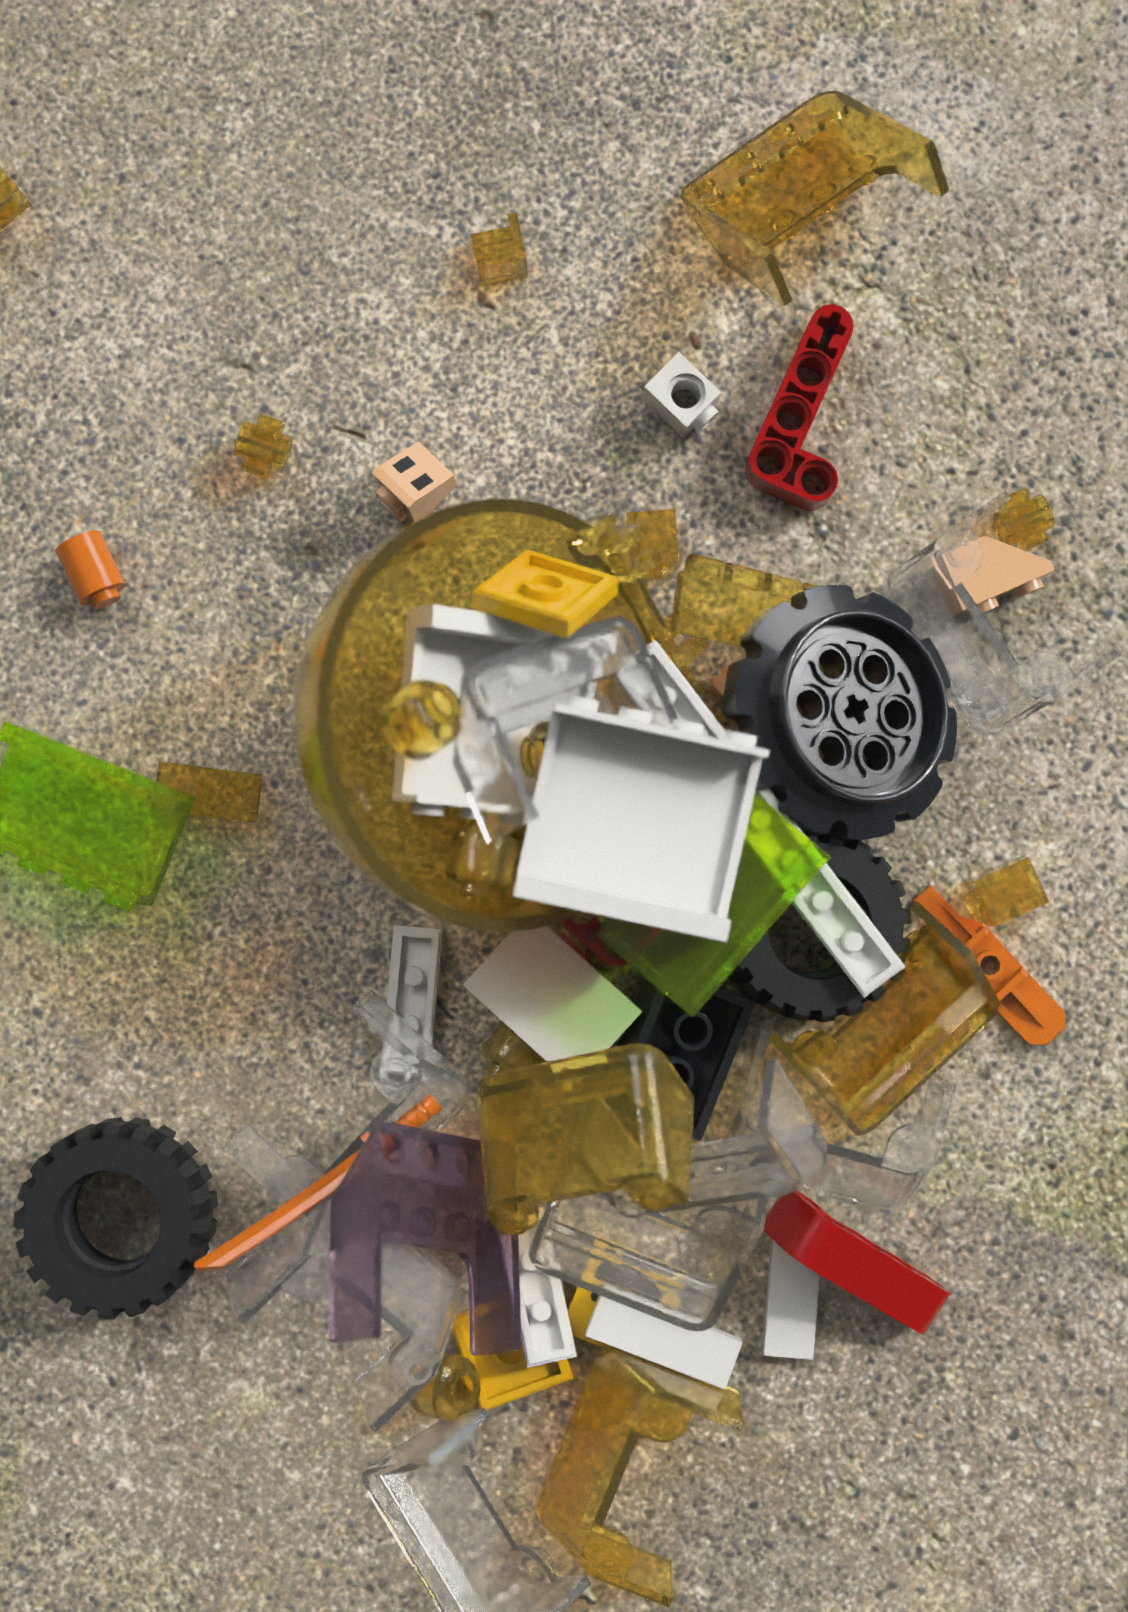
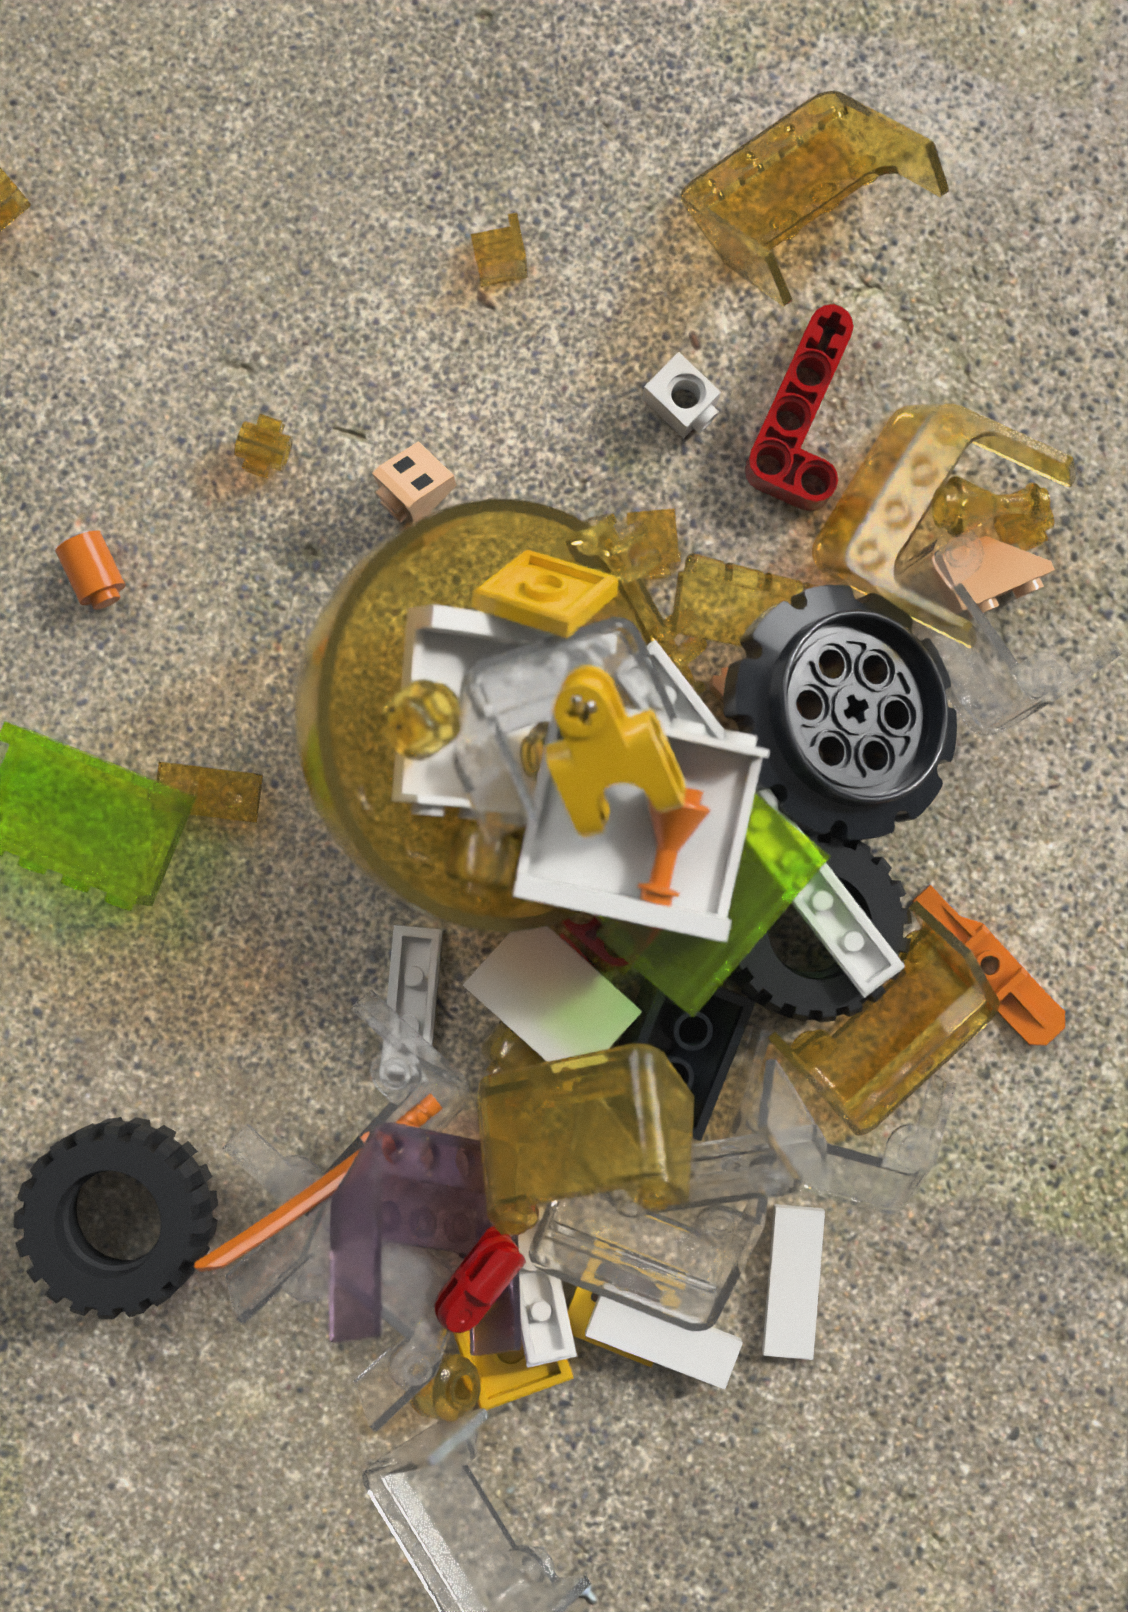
(478, 1281): none -> red arm
(607, 749): none -> yellow piece
(616, 1405): clear yellow windscreen -> none
(671, 833): none -> orange piece
(854, 1262): red beam -> none
(896, 491): none -> clear yellow windscreen
(965, 505): none -> clear yellow piece
(1004, 892): clear yellow brick -> none

